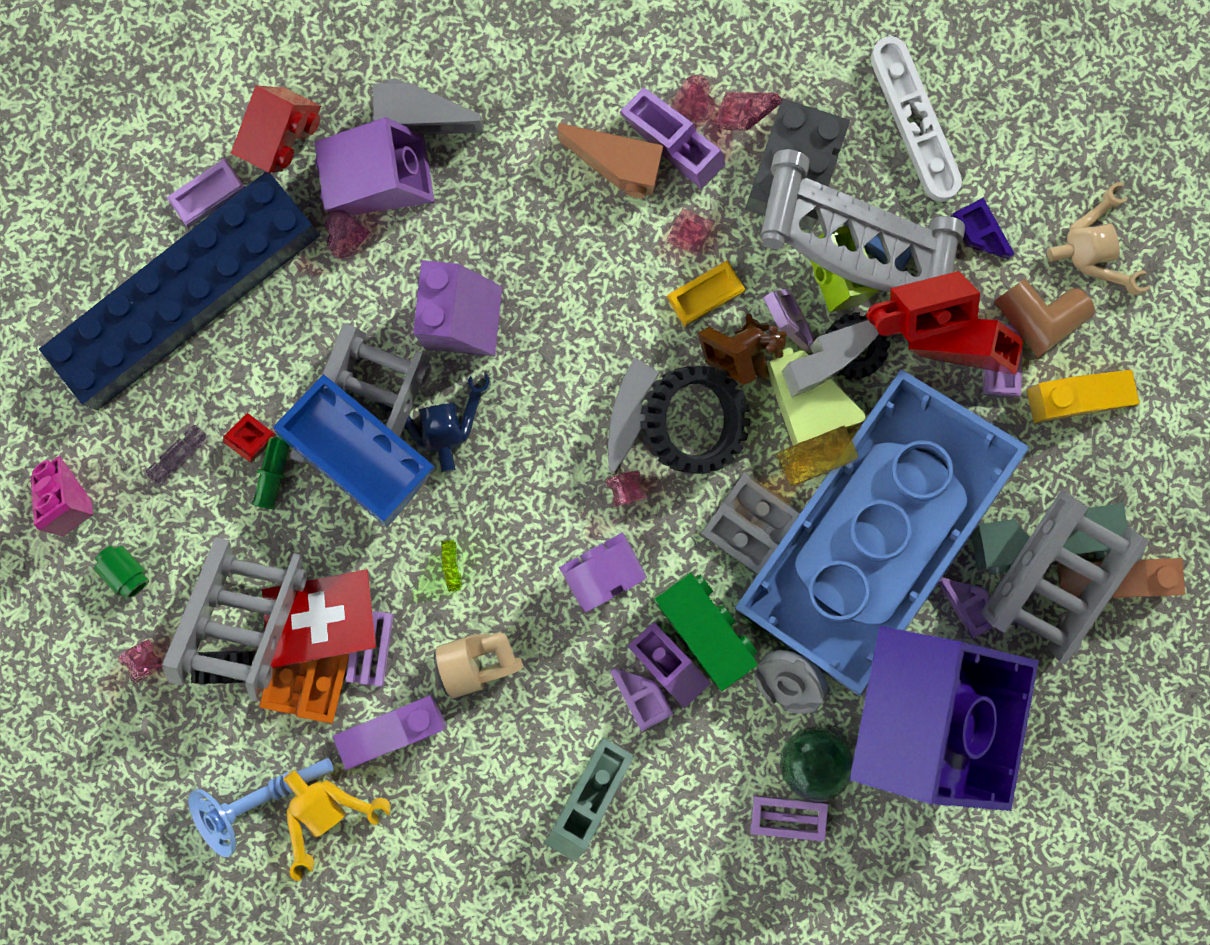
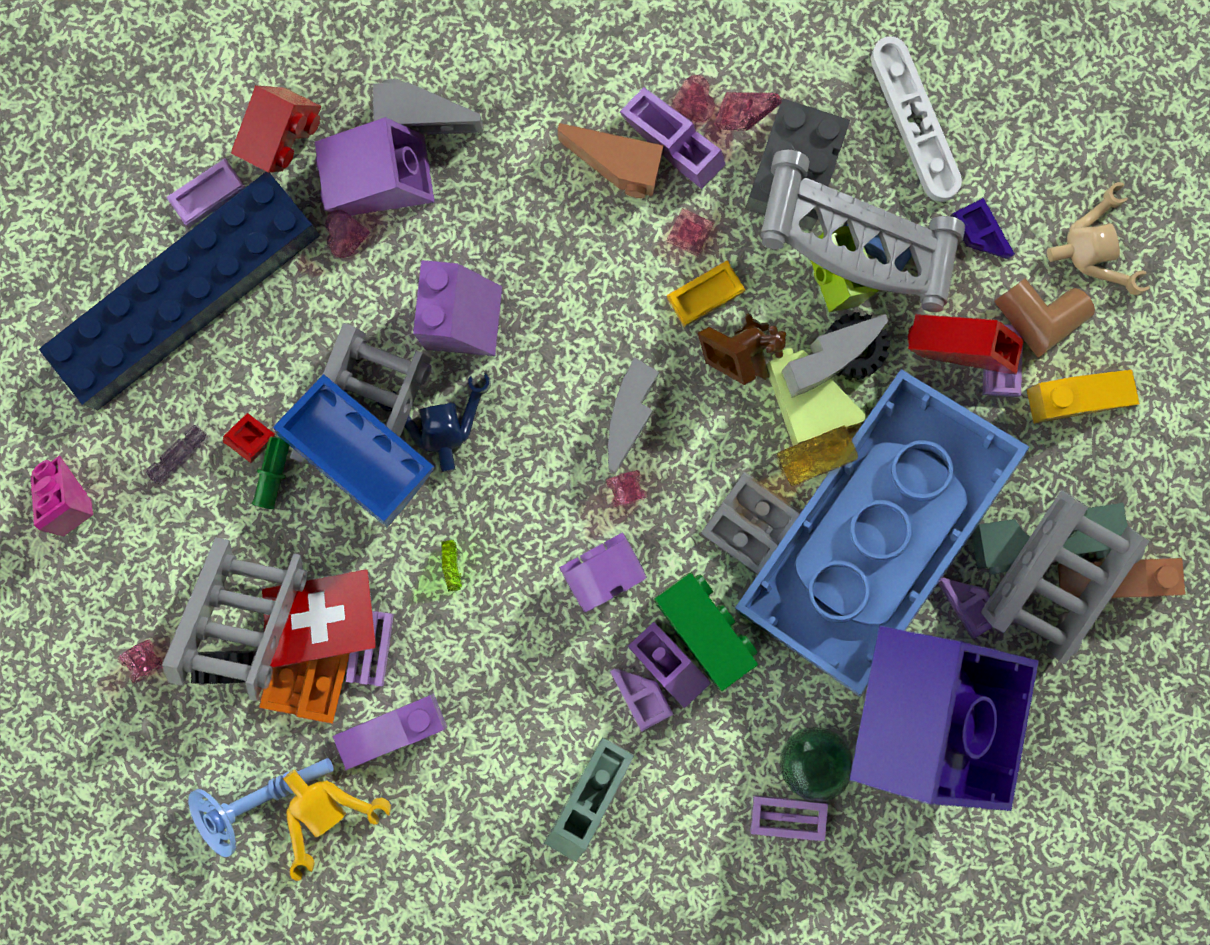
(121, 571): green brick -> none
(460, 668): tan piece -> none
(733, 419): black tyre -> none
(790, 317): lavender tile -> none
(791, 681): light grey tile -> none
(927, 307): red brick -> none

